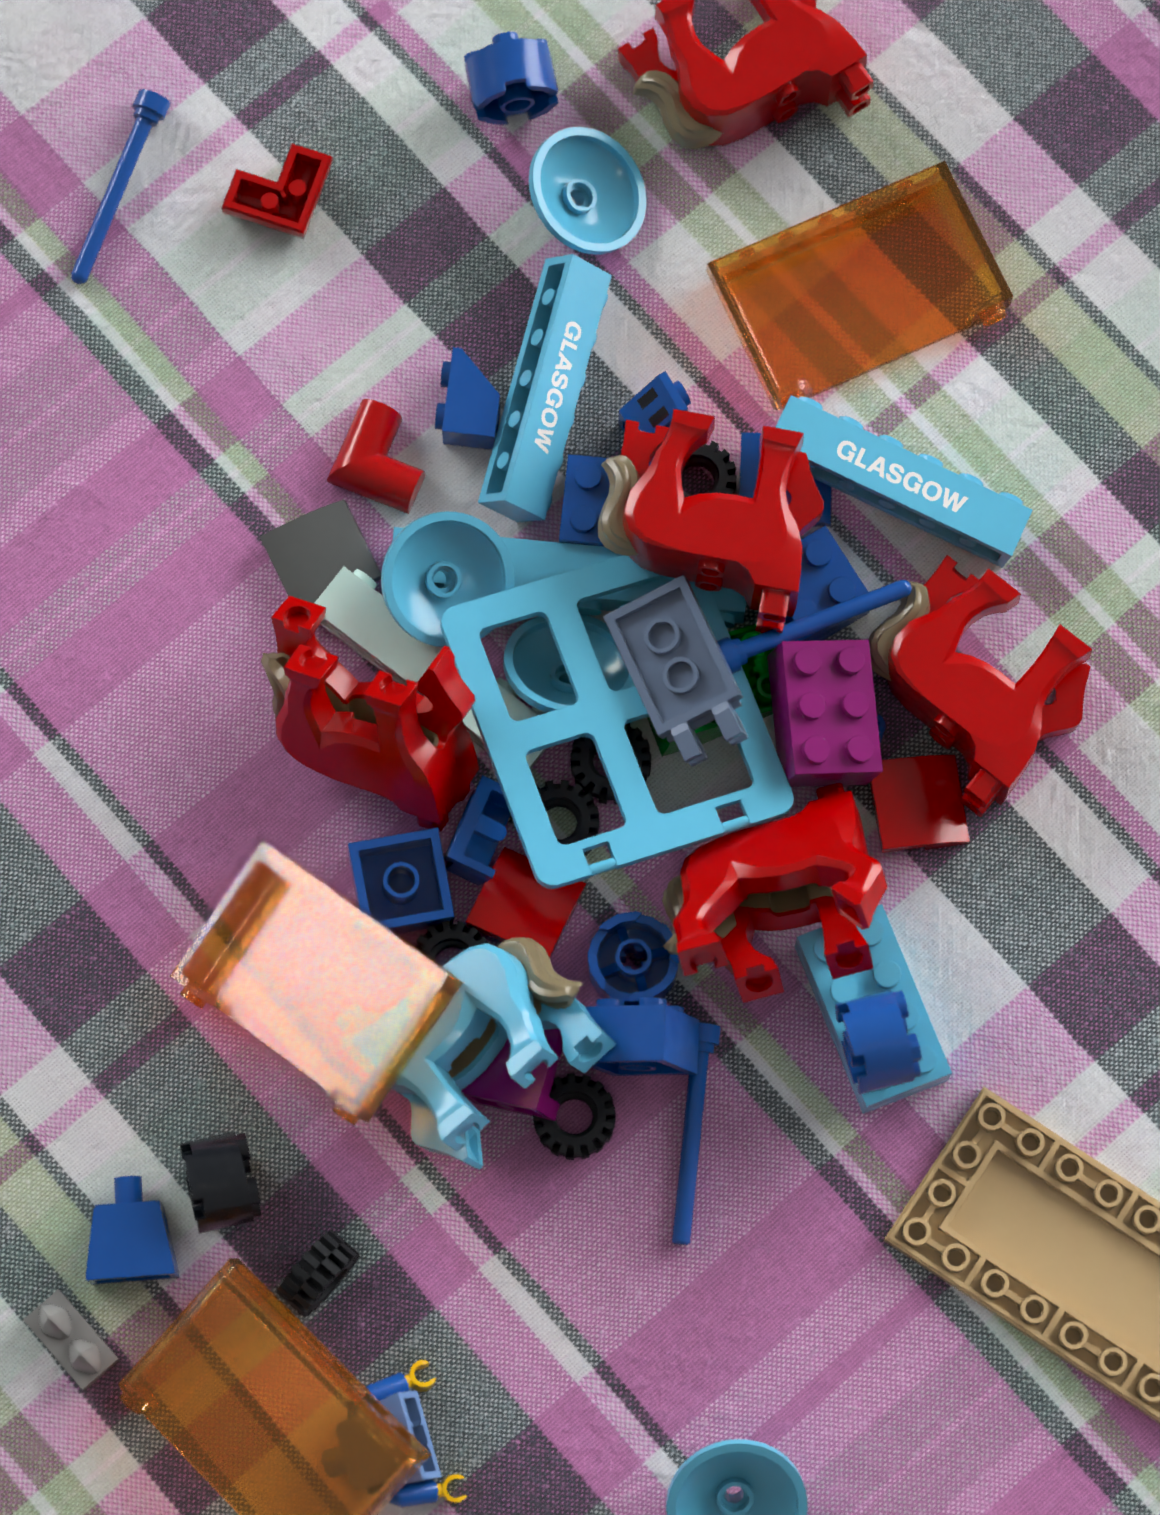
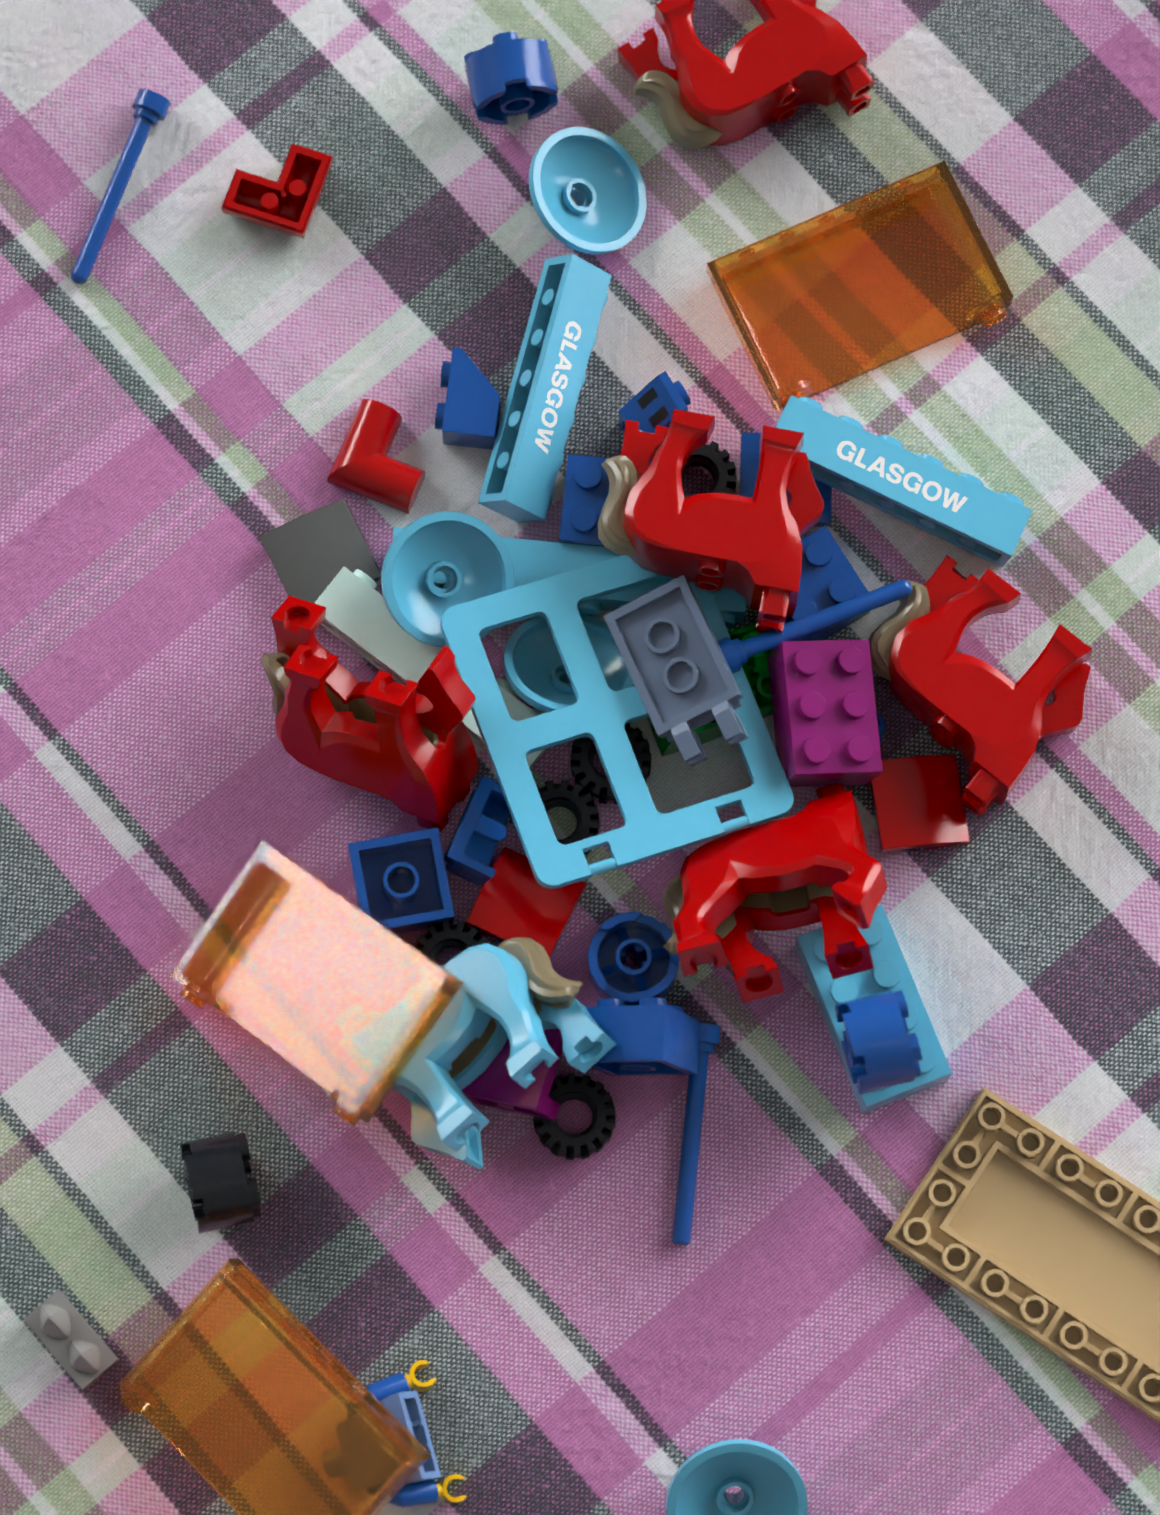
(130, 1238): blue torso -> none
(318, 1273): black tyre -> none

